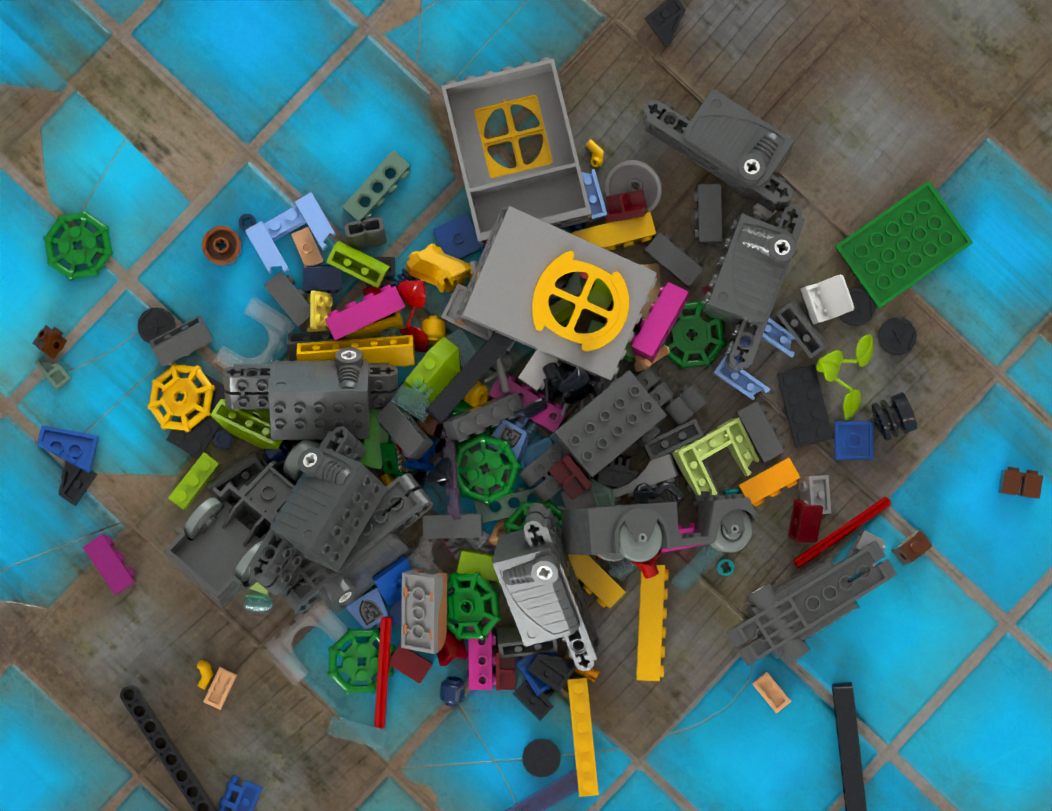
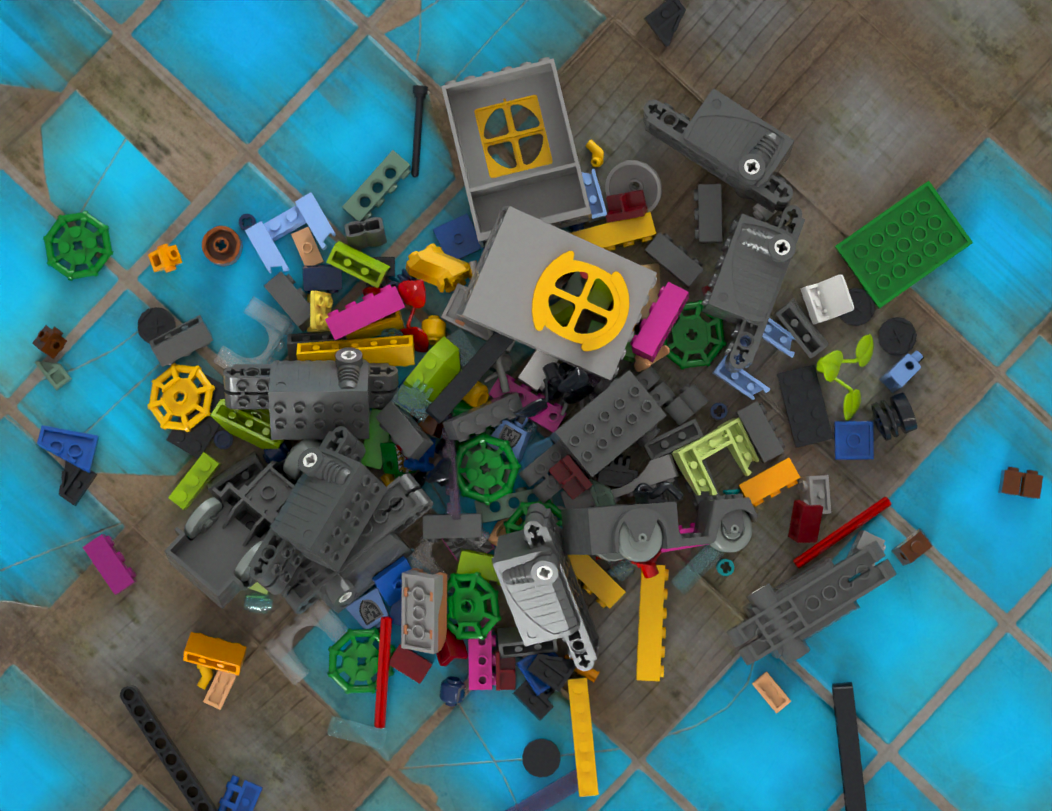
(165, 258): none -> light orange brick
(215, 653): none -> light orange brick
(420, 94): none -> black piece
(723, 415): none -> dark blue bush
(902, 371): none -> medium blue torso

